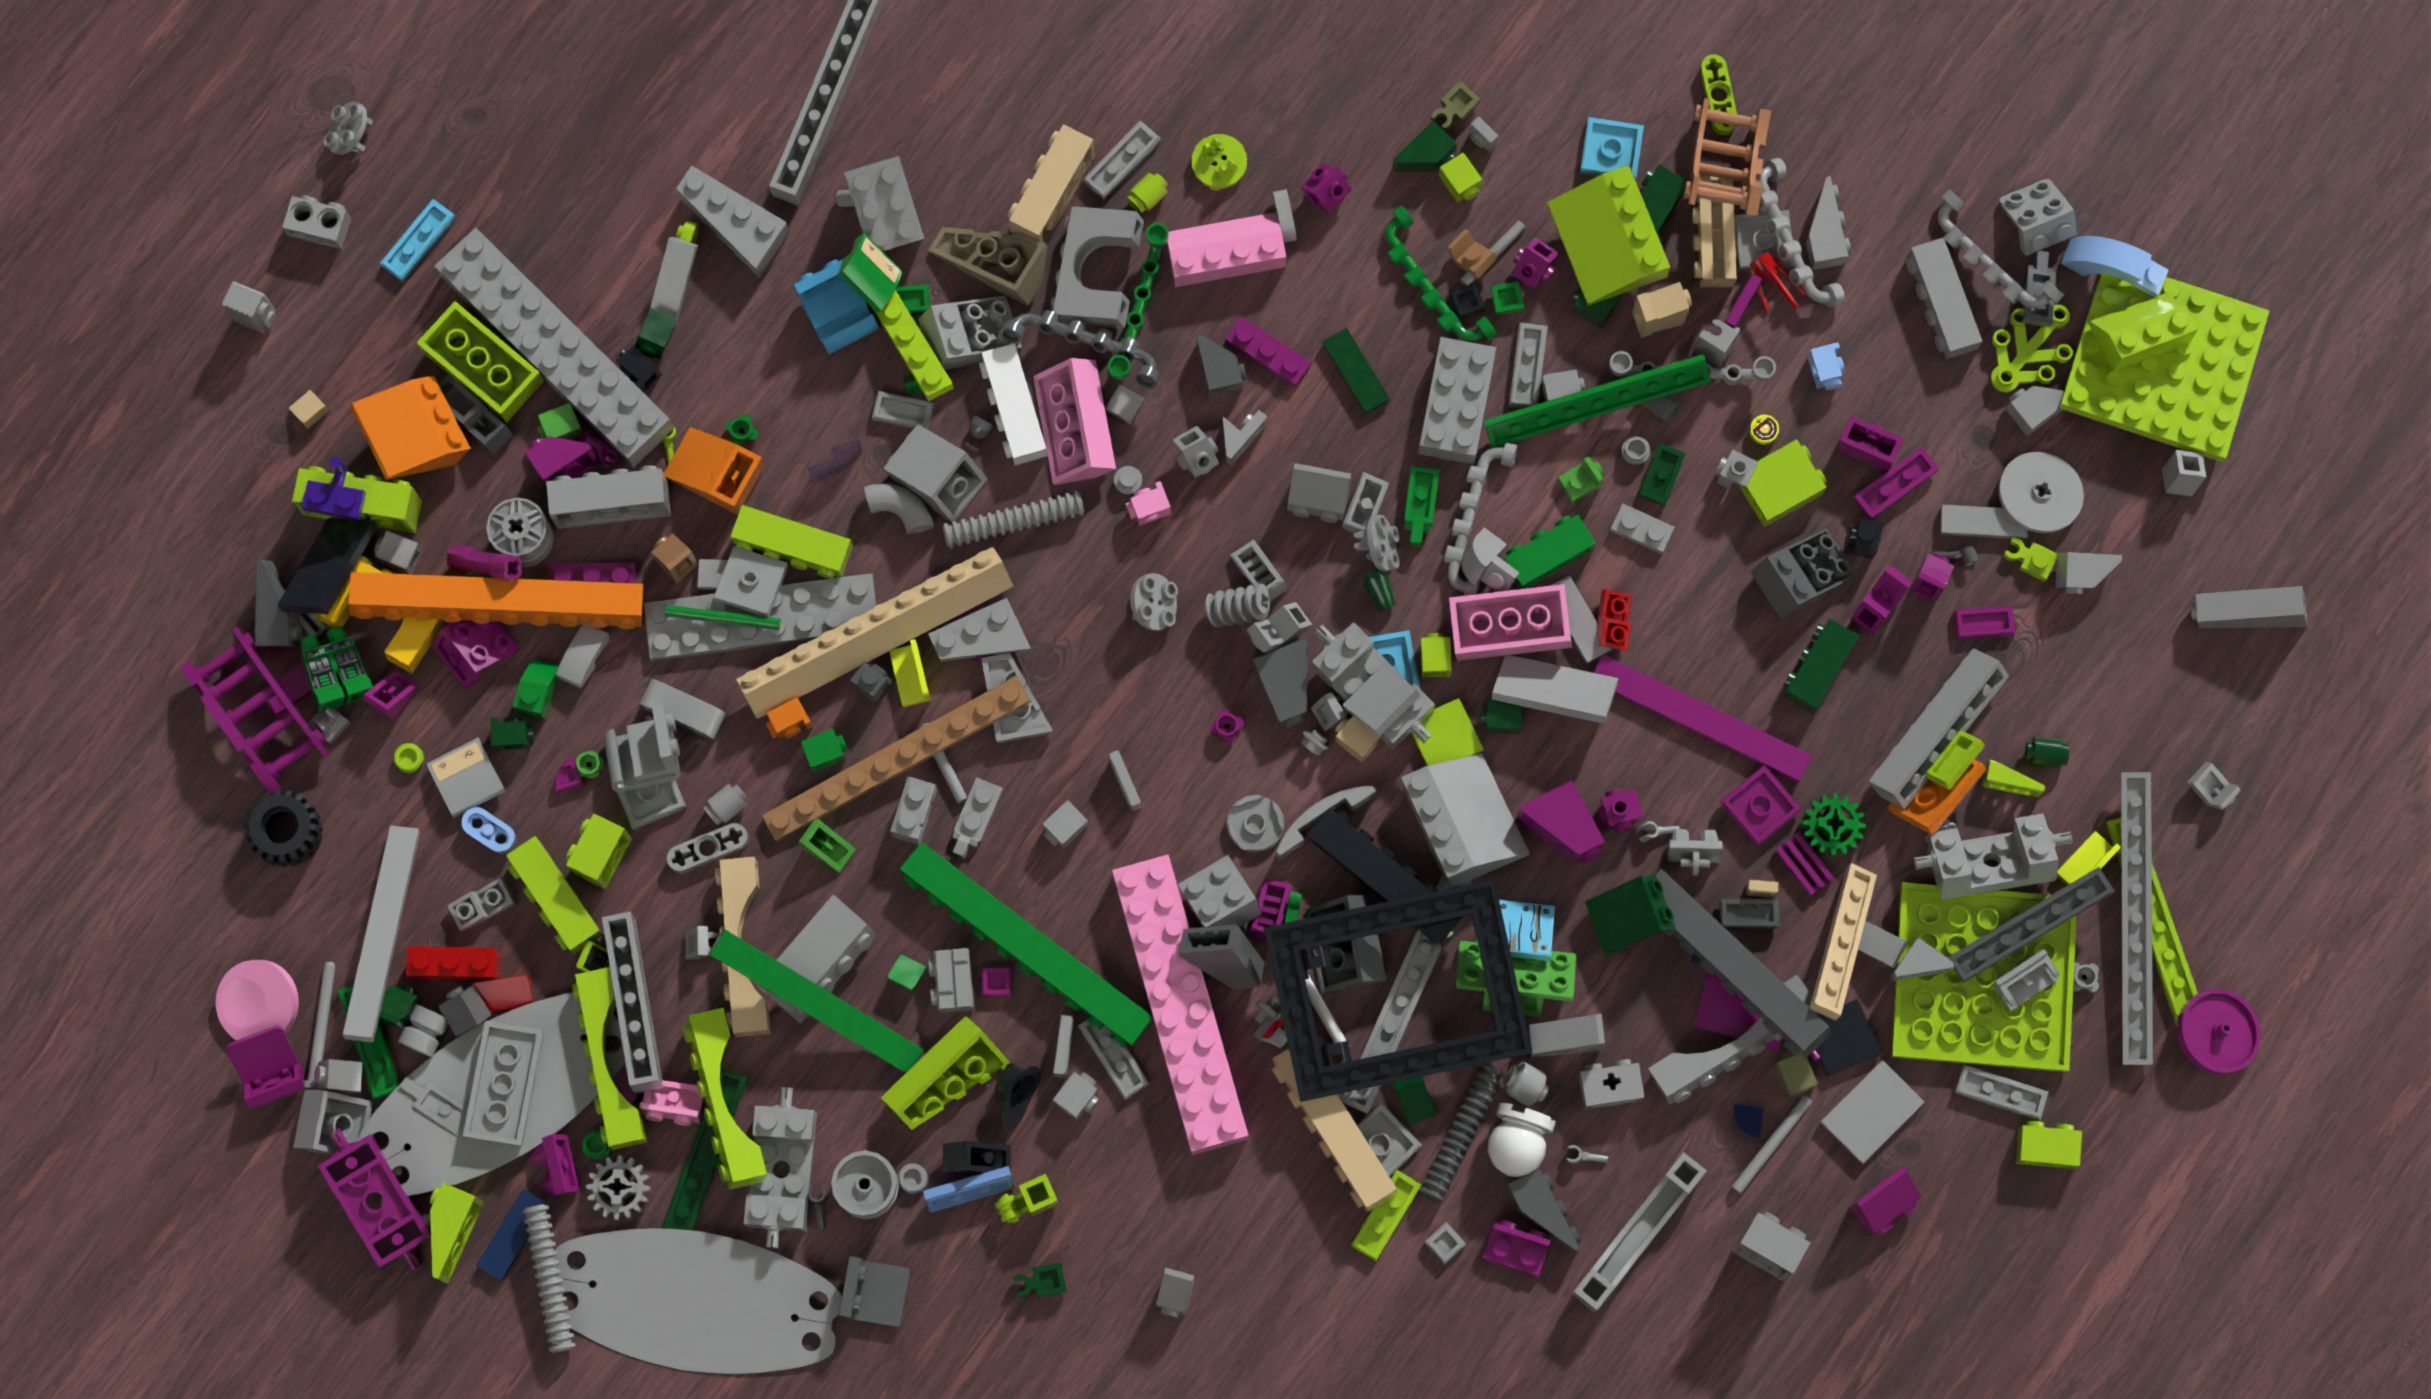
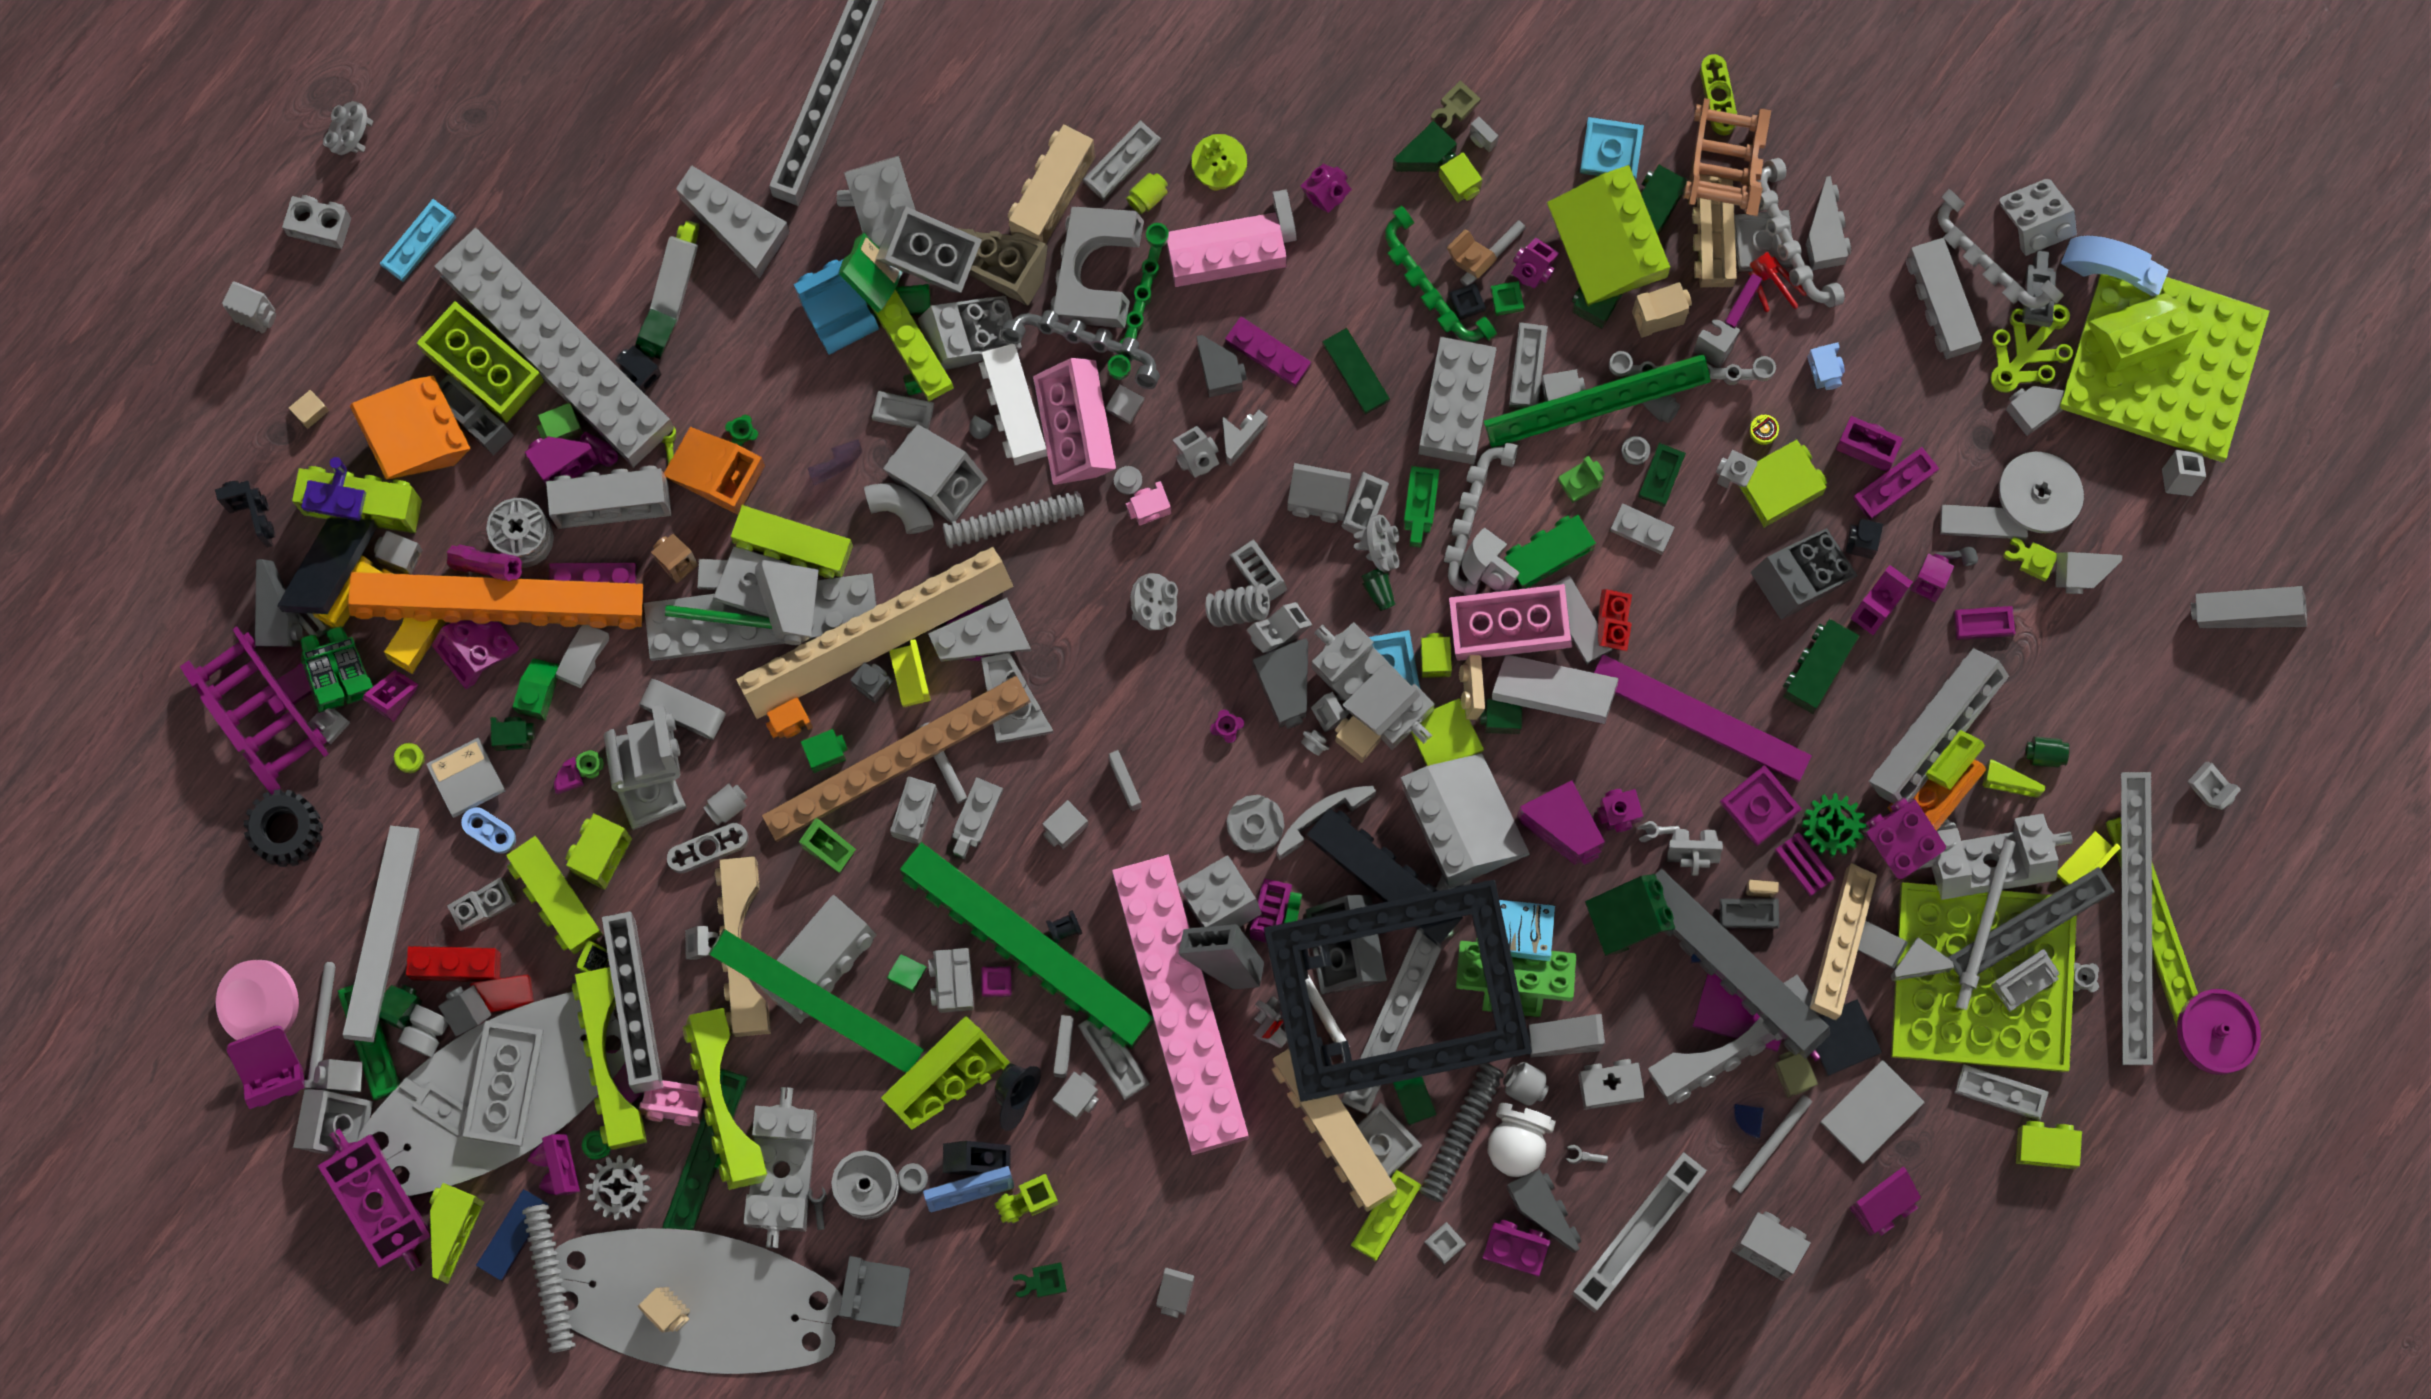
(243, 495): none -> black bracket
(665, 1310): none -> tan brick
(788, 598): none -> light grey slope
(928, 249): none -> light grey brick
(1064, 927): none -> black bush
(1473, 694): none -> tan plate
(1904, 837): none -> magenta bracket
(1969, 978): none -> light grey bar

